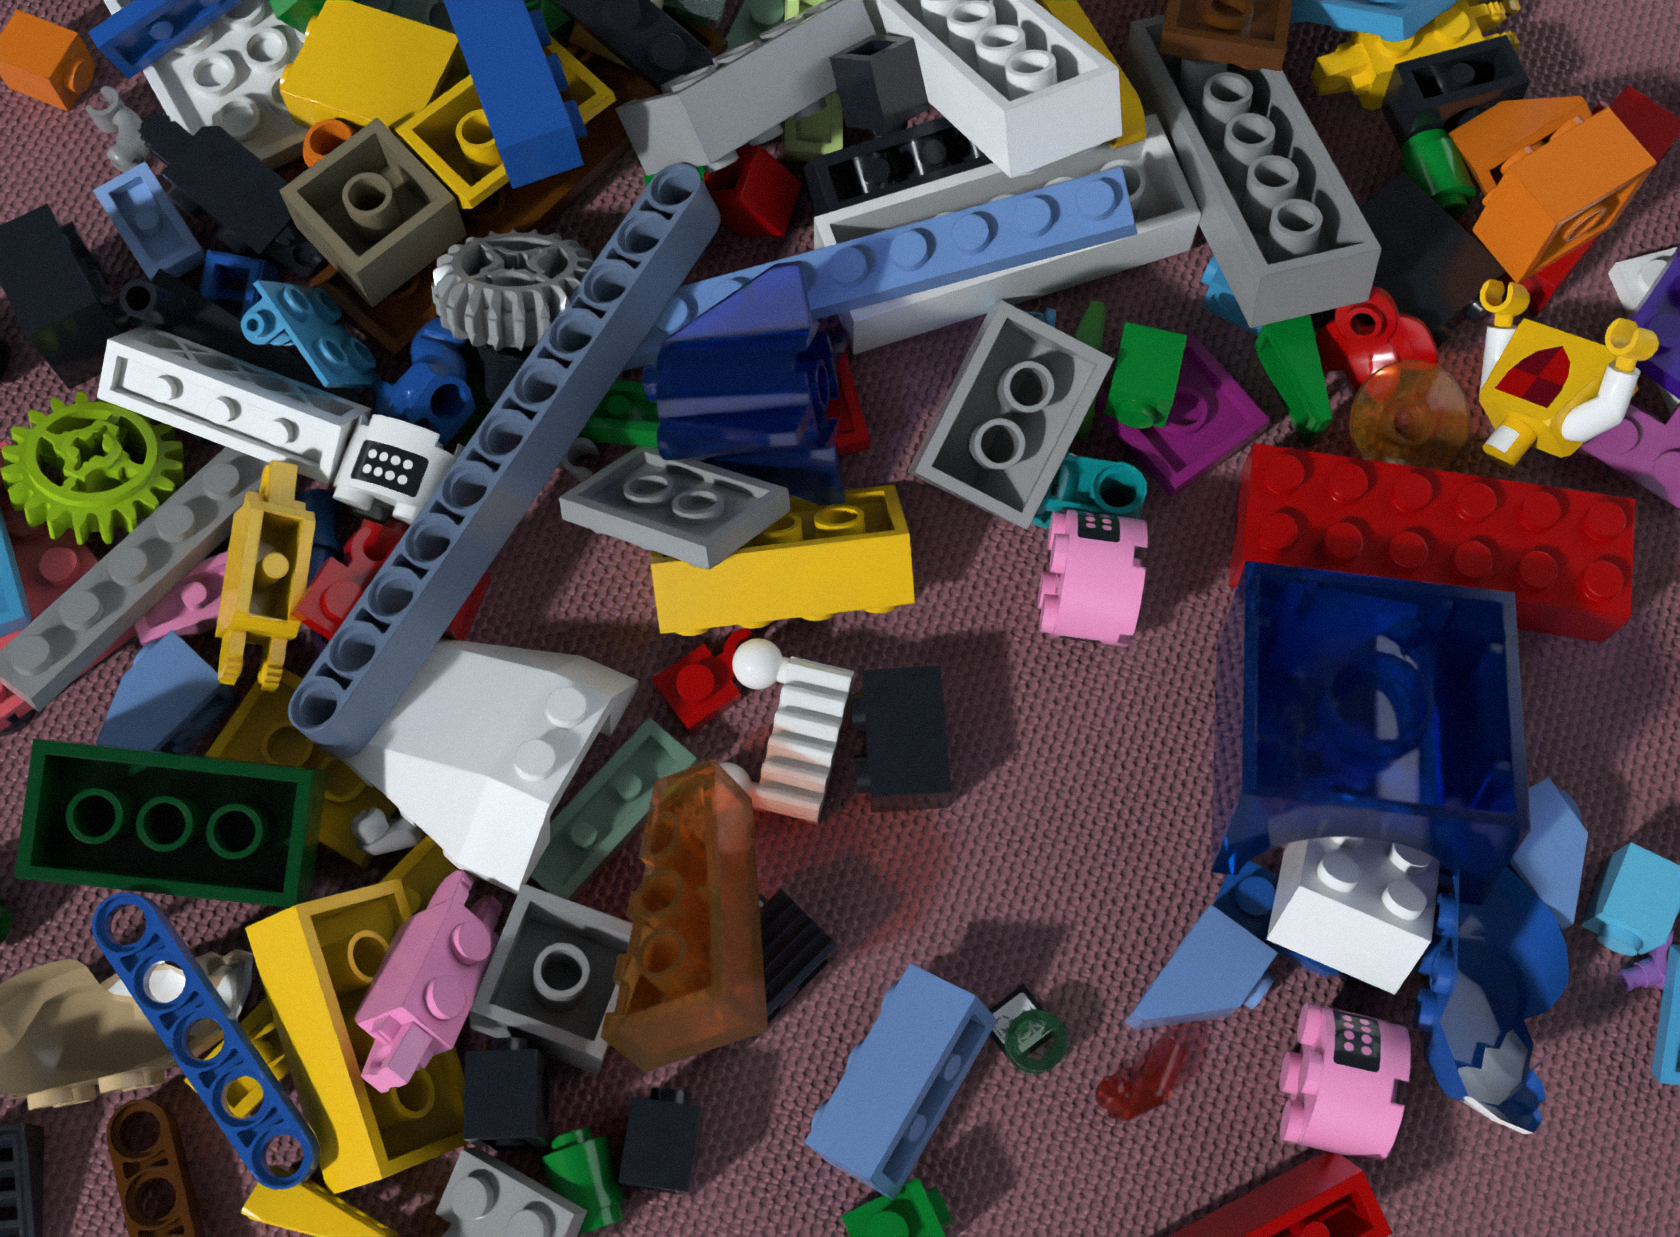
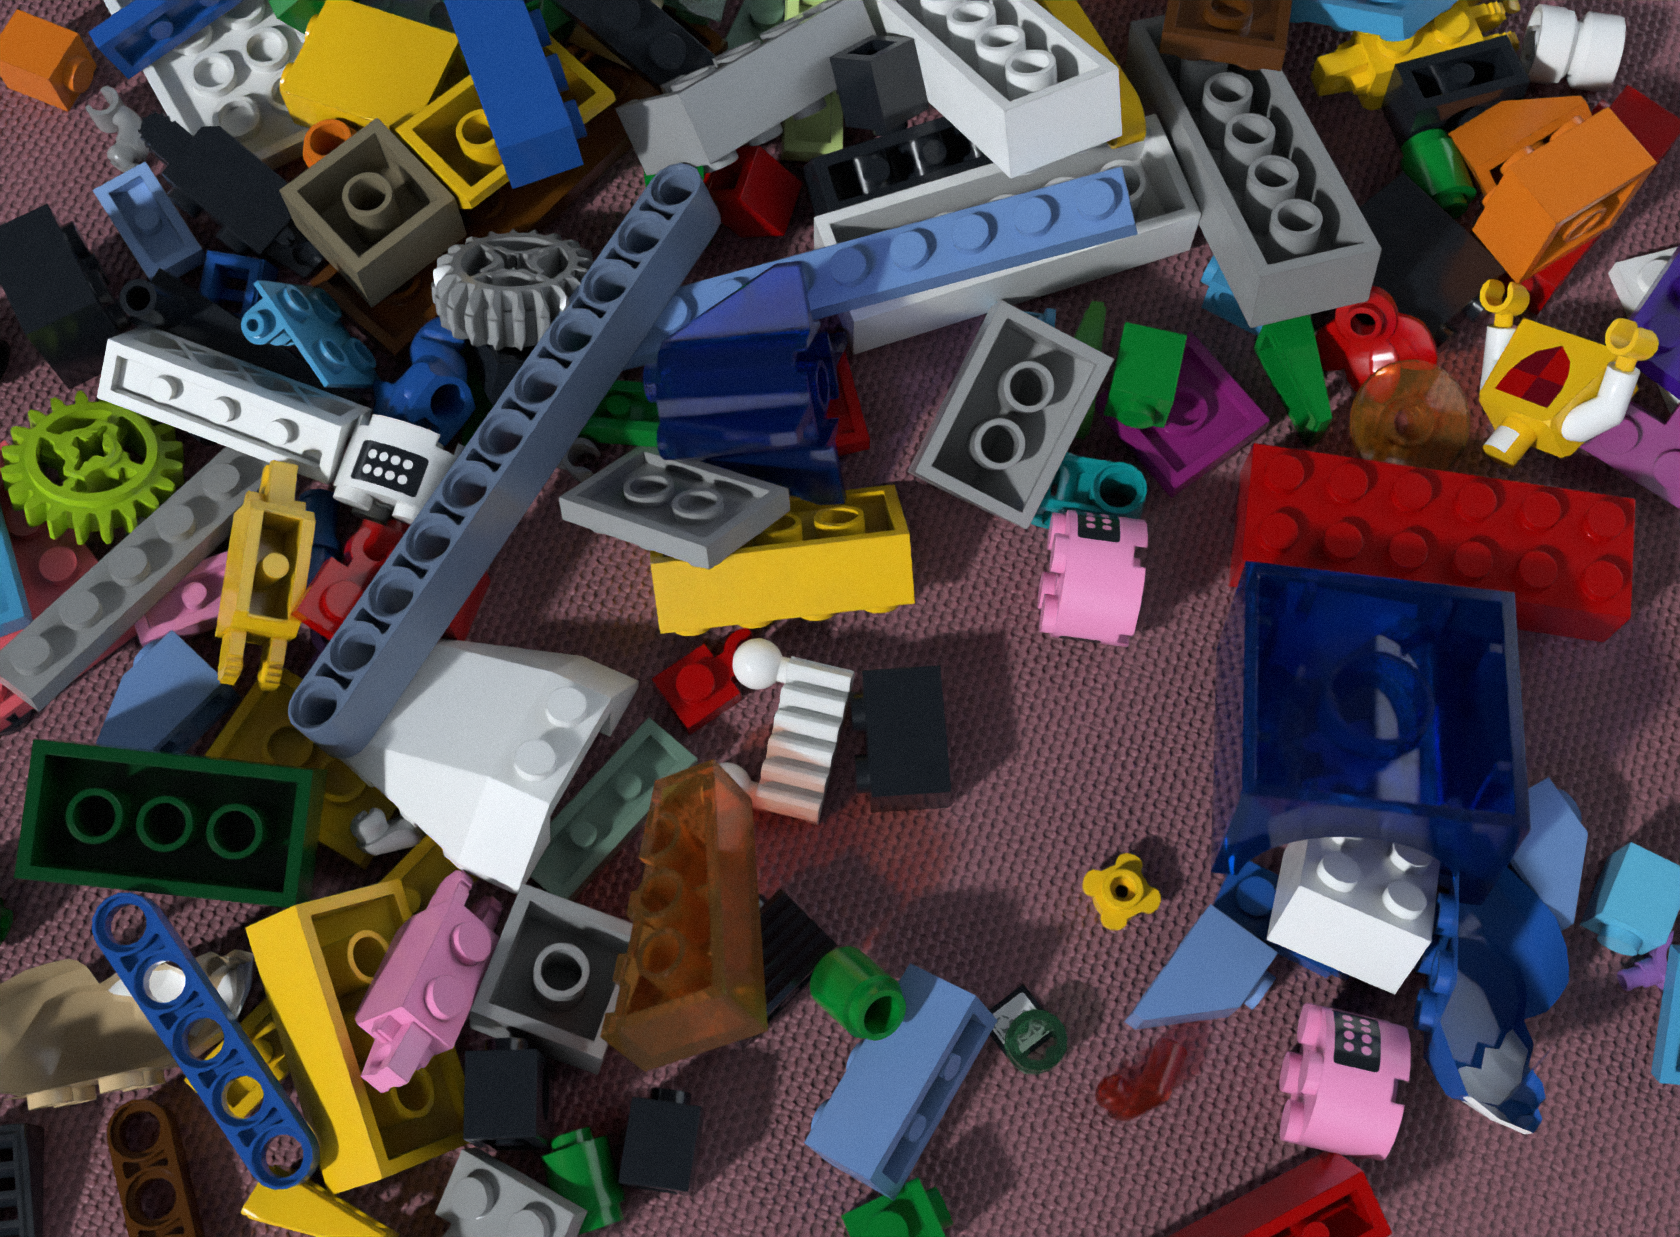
(858, 994): none -> green brick
(1114, 909): none -> yellow plate
(1580, 50): none -> white wheel

